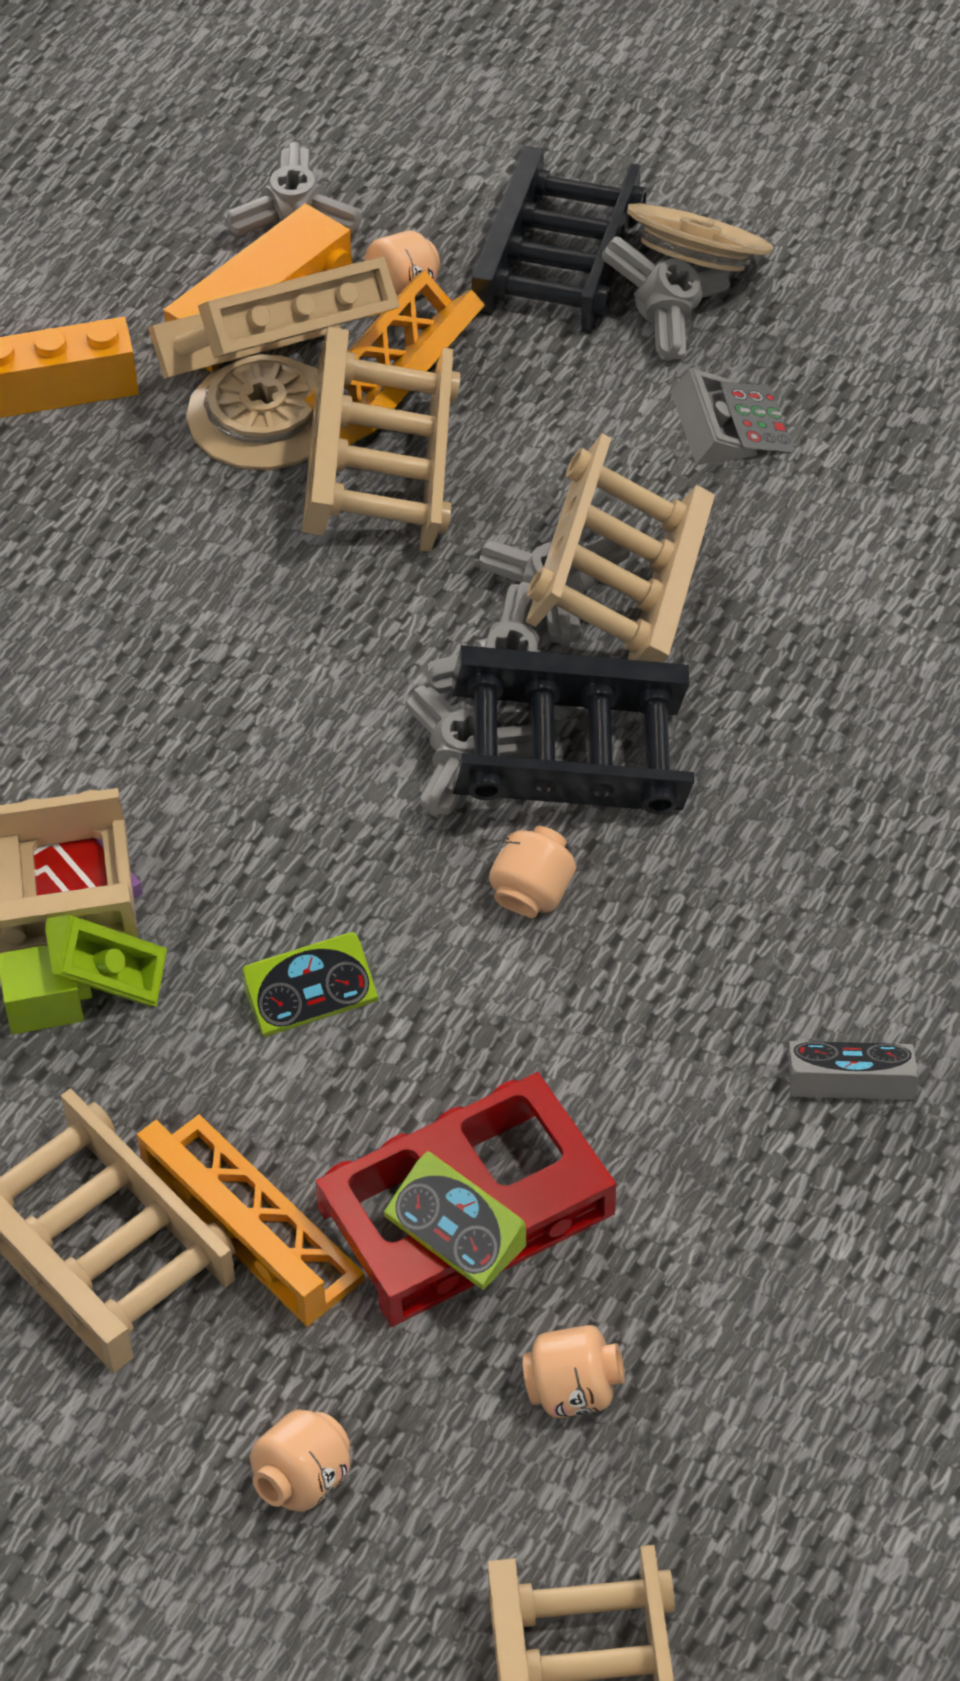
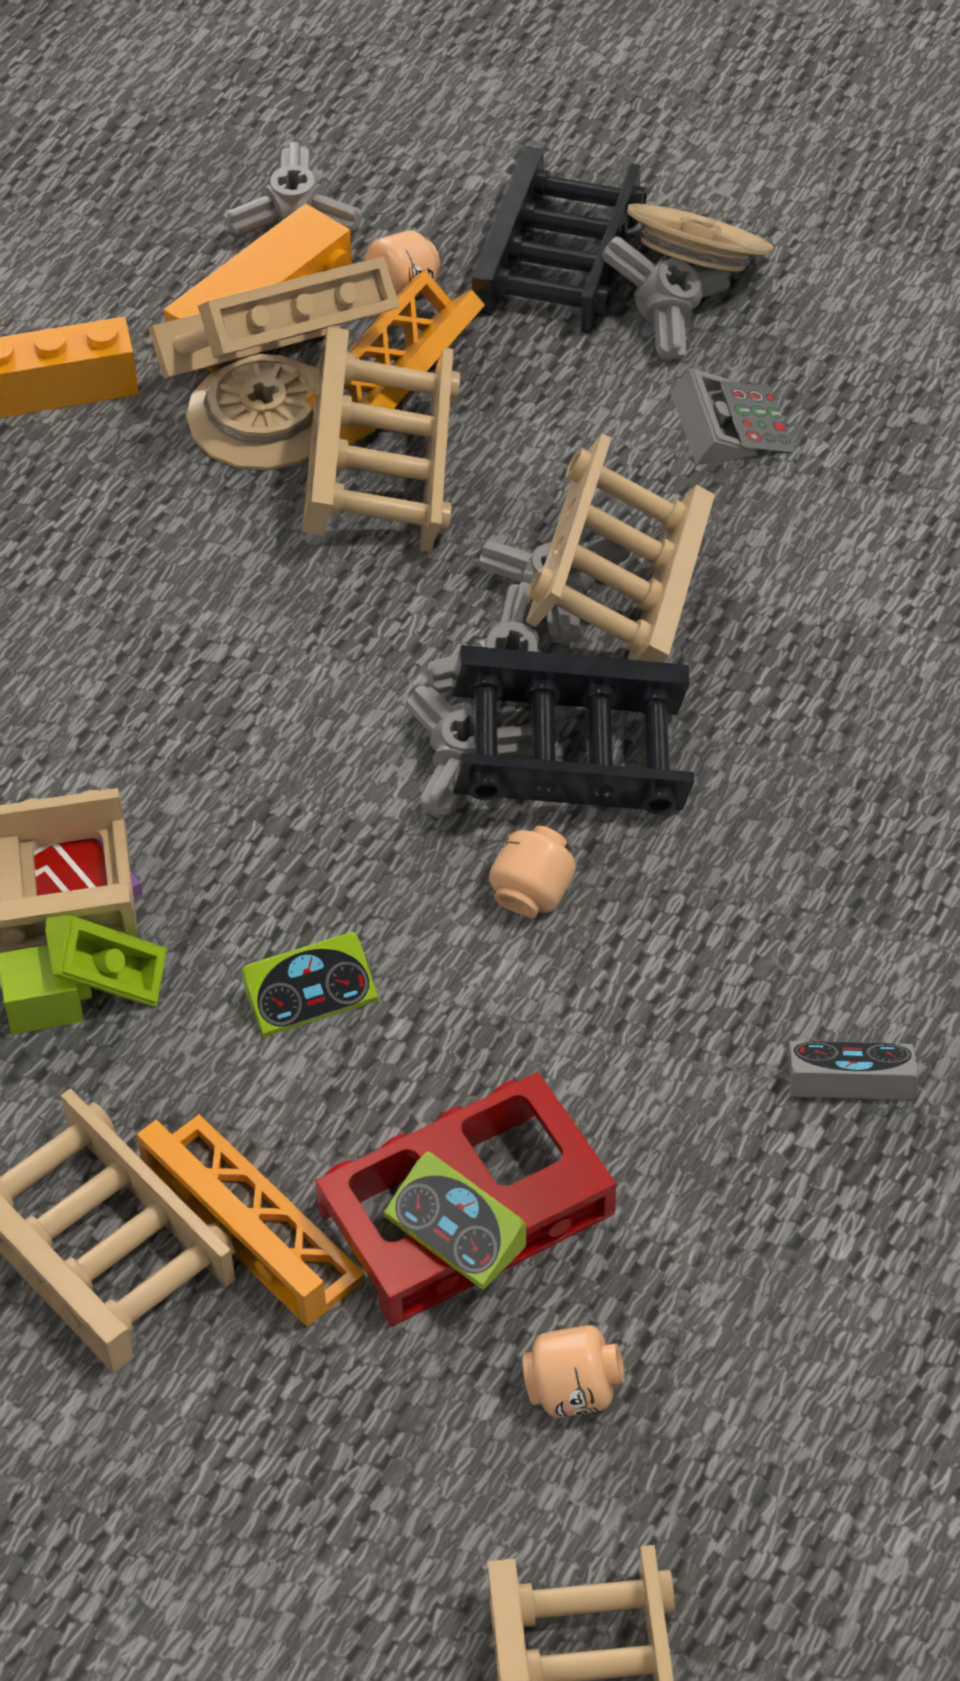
(301, 1459): light nougat head -> none

